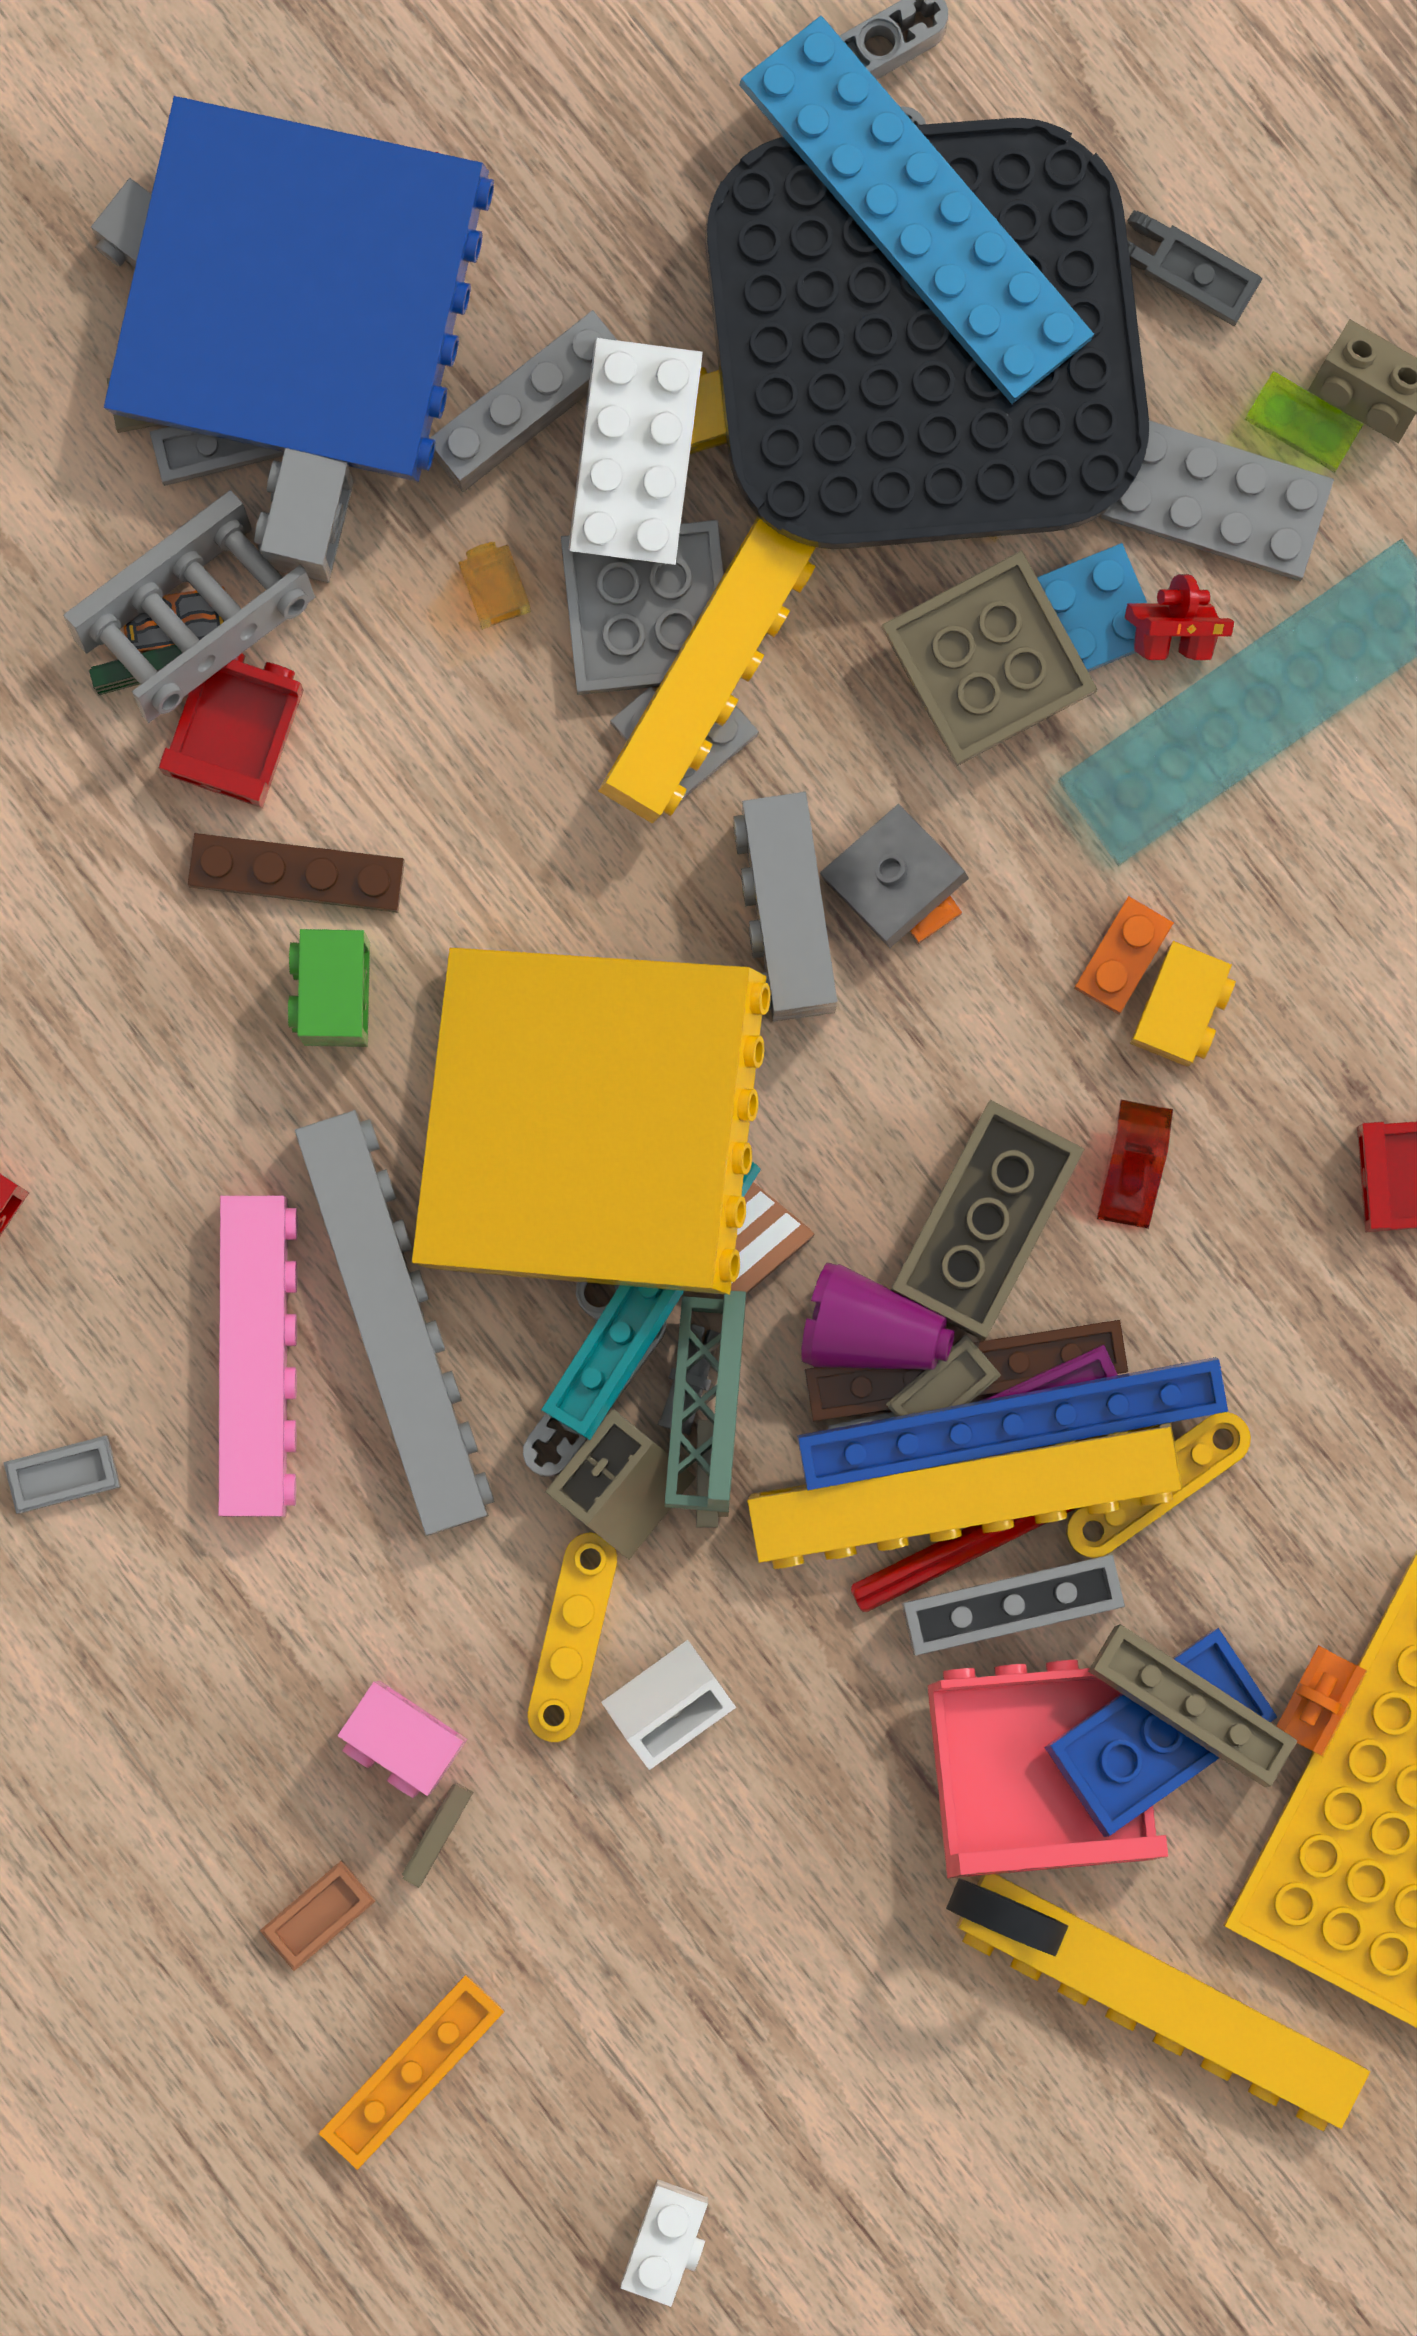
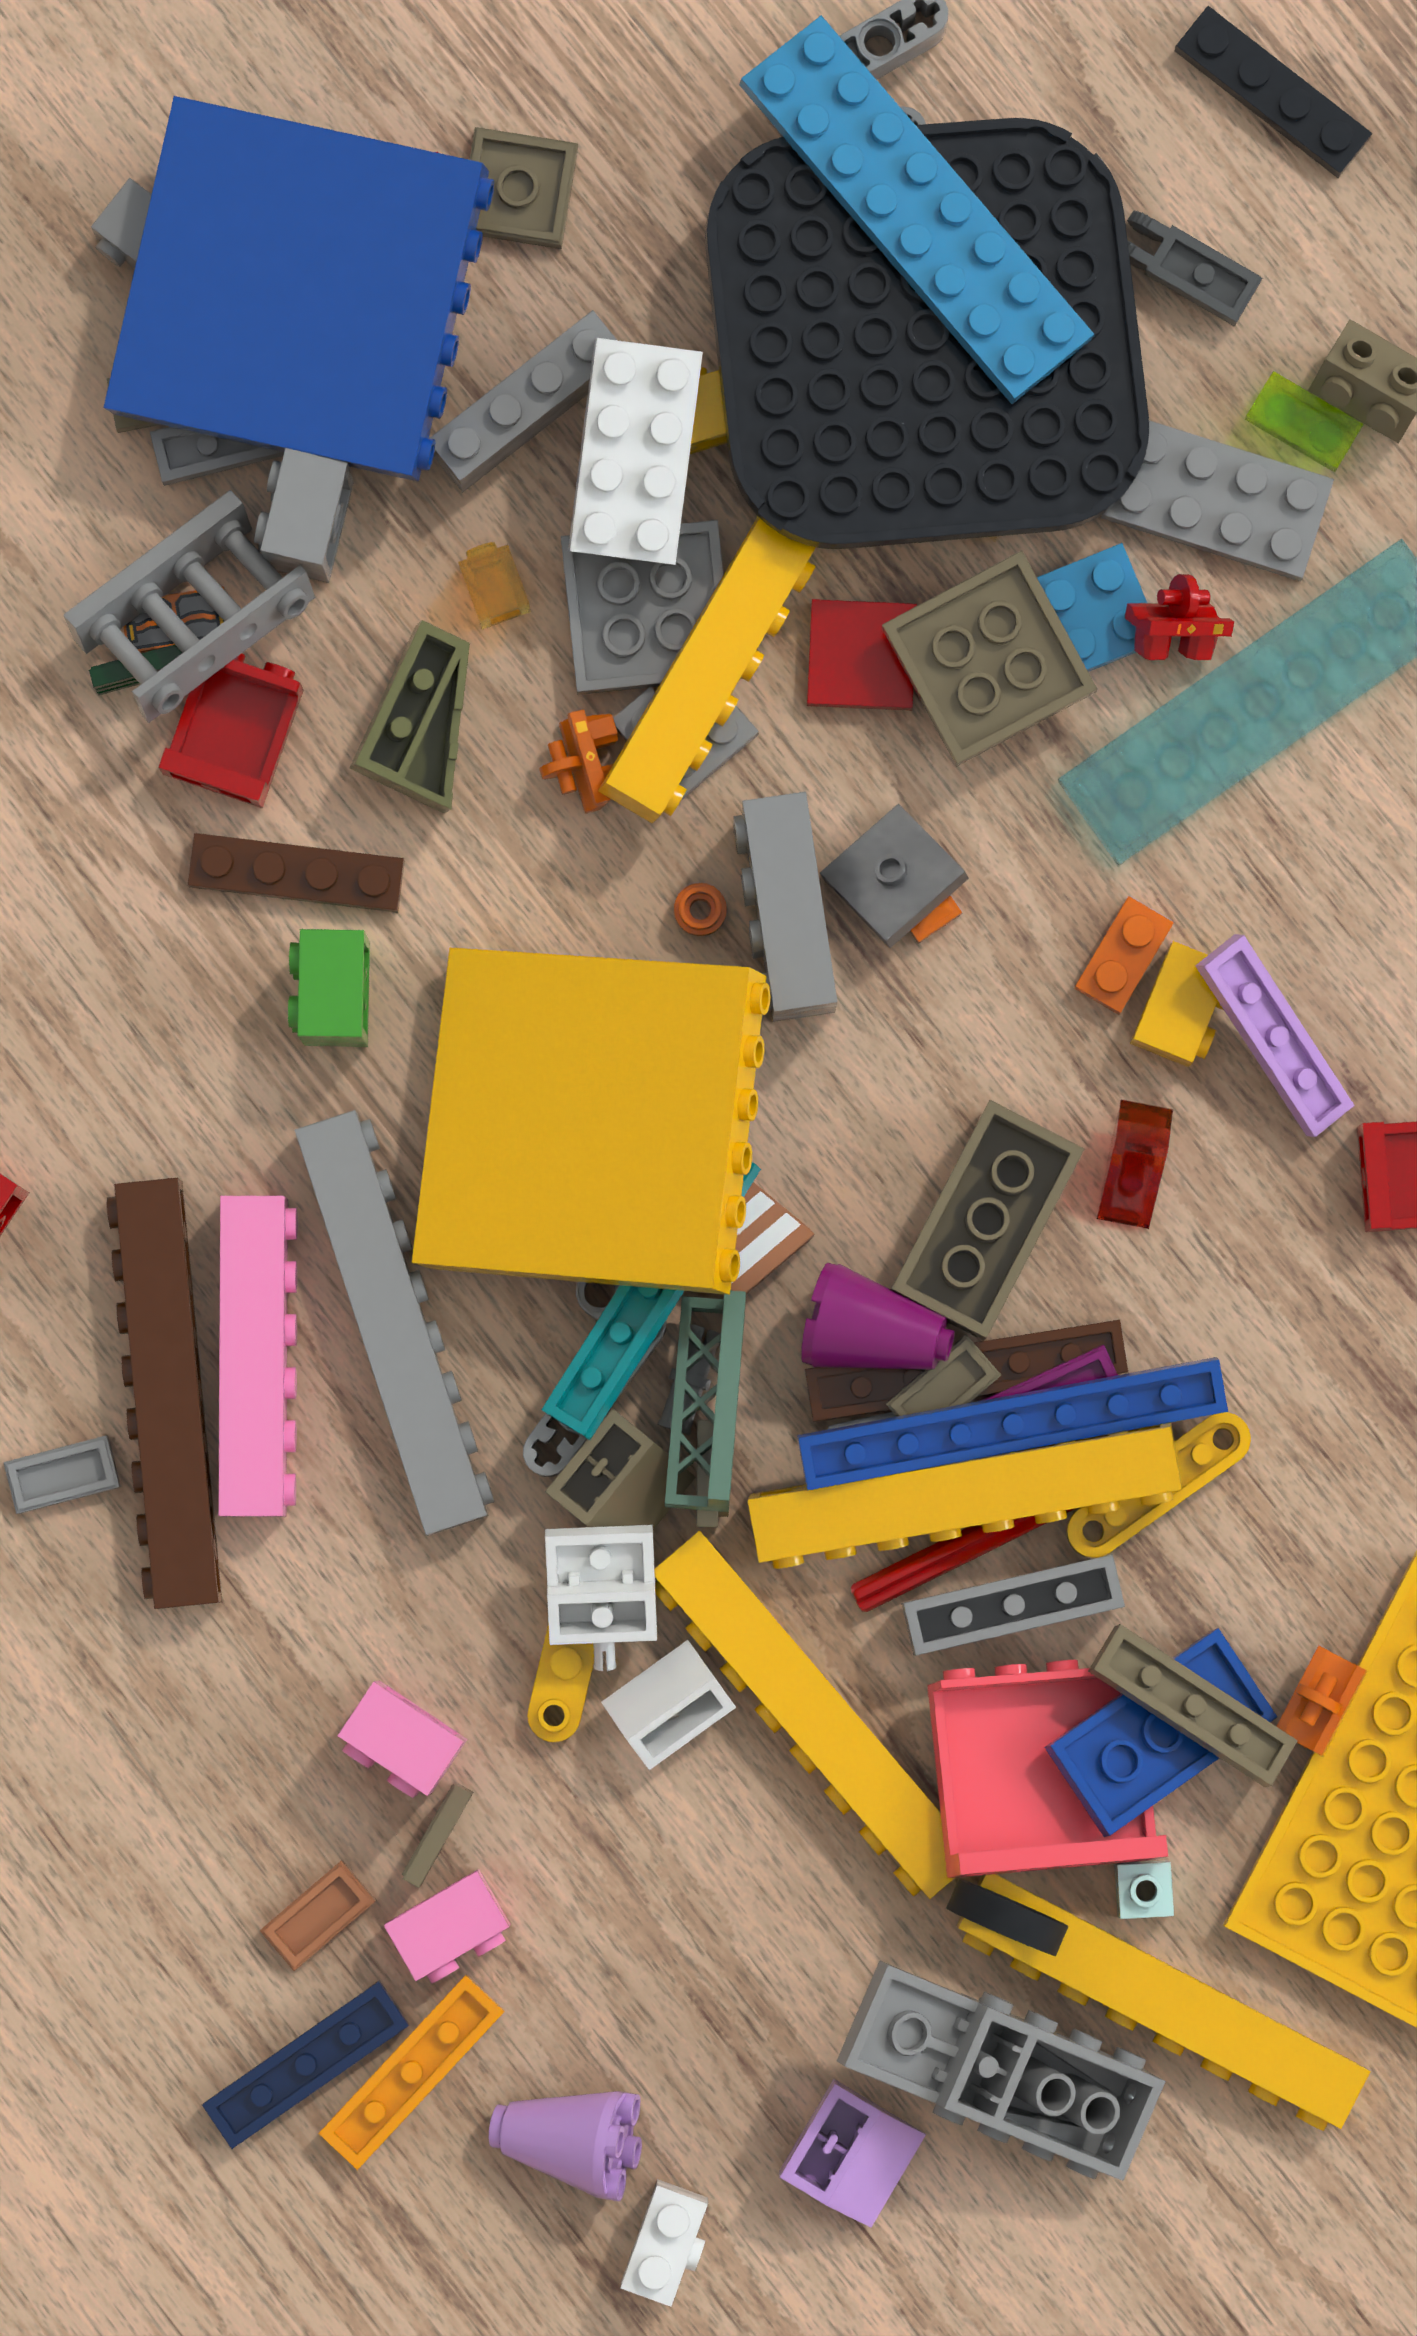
(166, 1393): none -> reddish brown brick
(305, 2064): none -> dark blue plate
(418, 720): none -> olive wedge
(447, 1927): none -> bright pink brick
(530, 186): none -> dark tan tile
(573, 2138): none -> lavender cone
(581, 739): none -> orange hips
(601, 1587): none -> white plate
(705, 893): none -> orange plate
(809, 1710): none -> yellow brick
(851, 2154): none -> lavender slope
(853, 658): none -> red tile
(1003, 2071): none -> light grey wedge
(1130, 1875): none -> light aqua plate
(1273, 91): none -> black plate
(1274, 1035): none -> lavender plate

